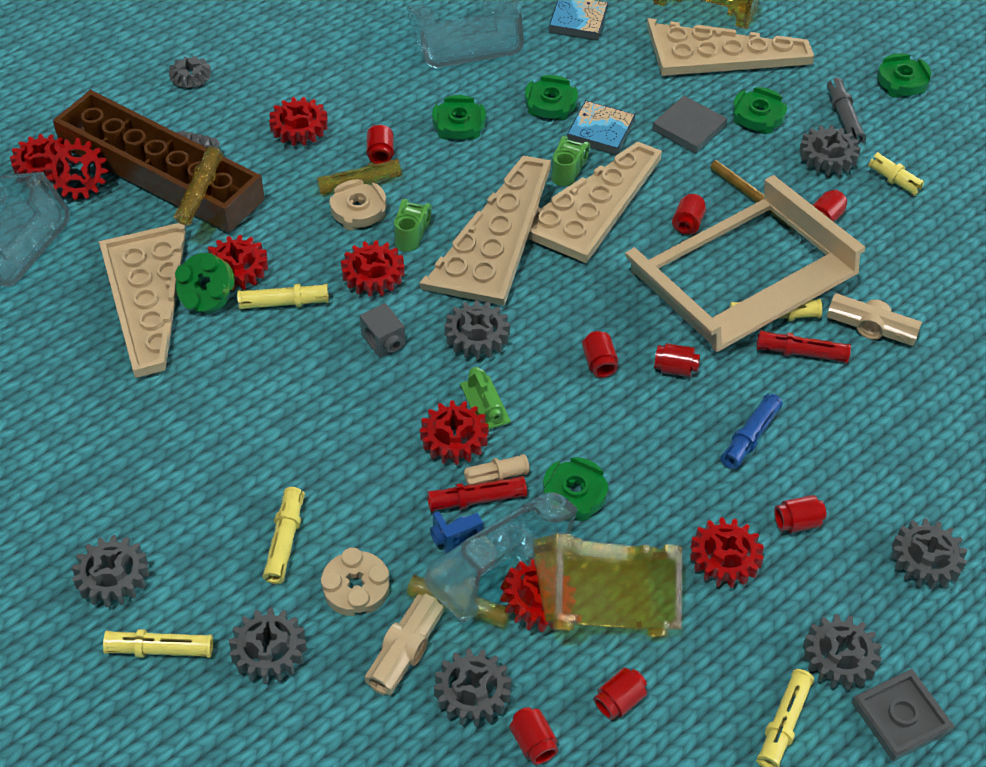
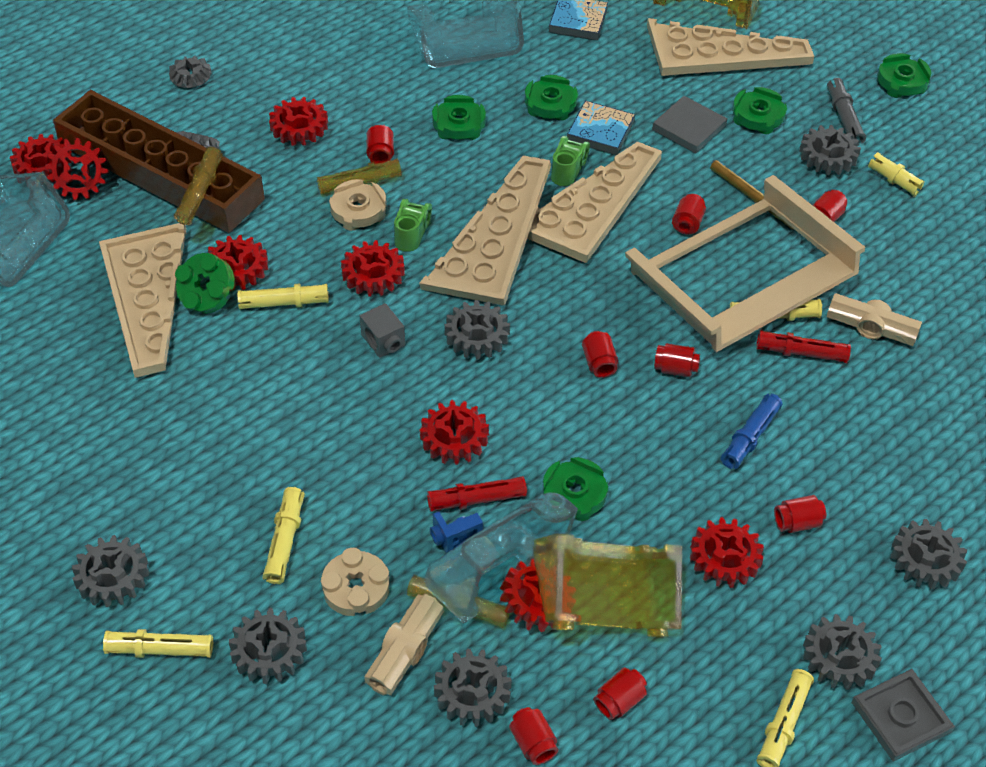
(482, 393): bright green hinge -> none
(497, 470): tan axle -> none

